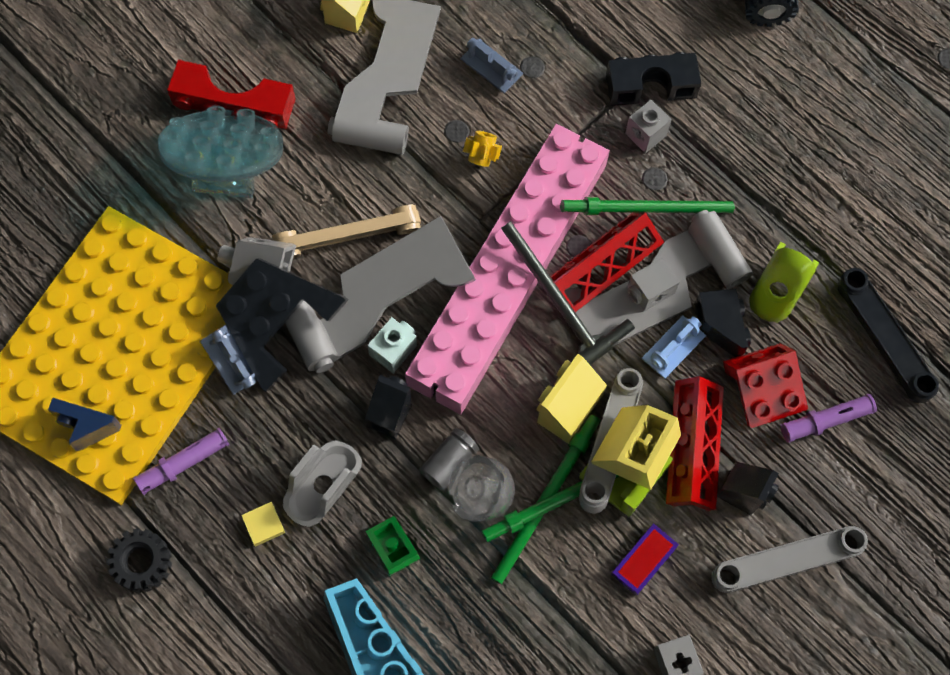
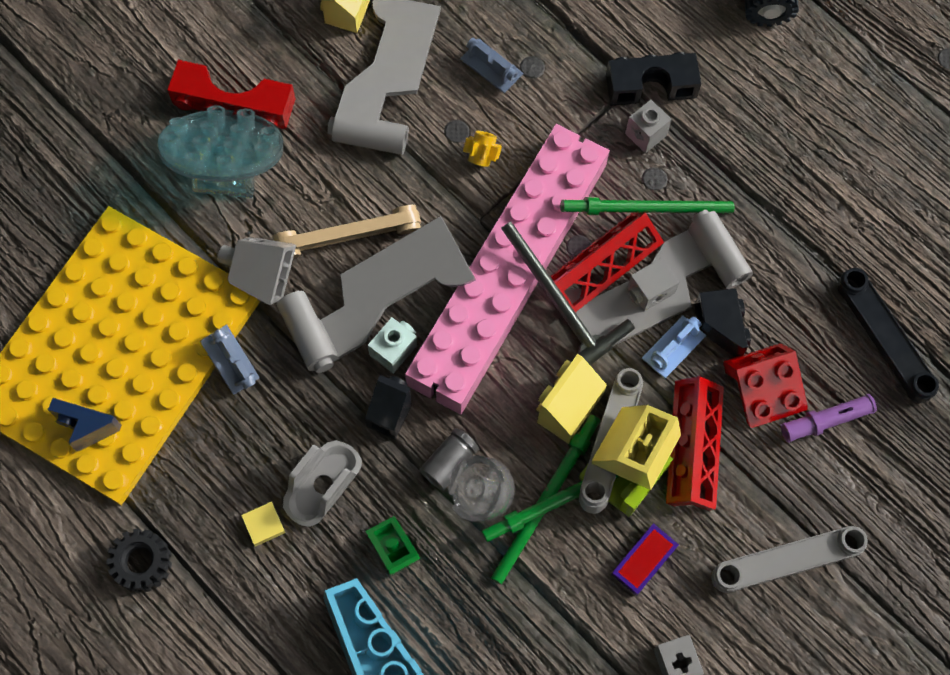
(182, 460): medium lavender pin -> none
(262, 304): black wing -> none
(748, 487): black slope -> none
(793, 271): lime piece -> none

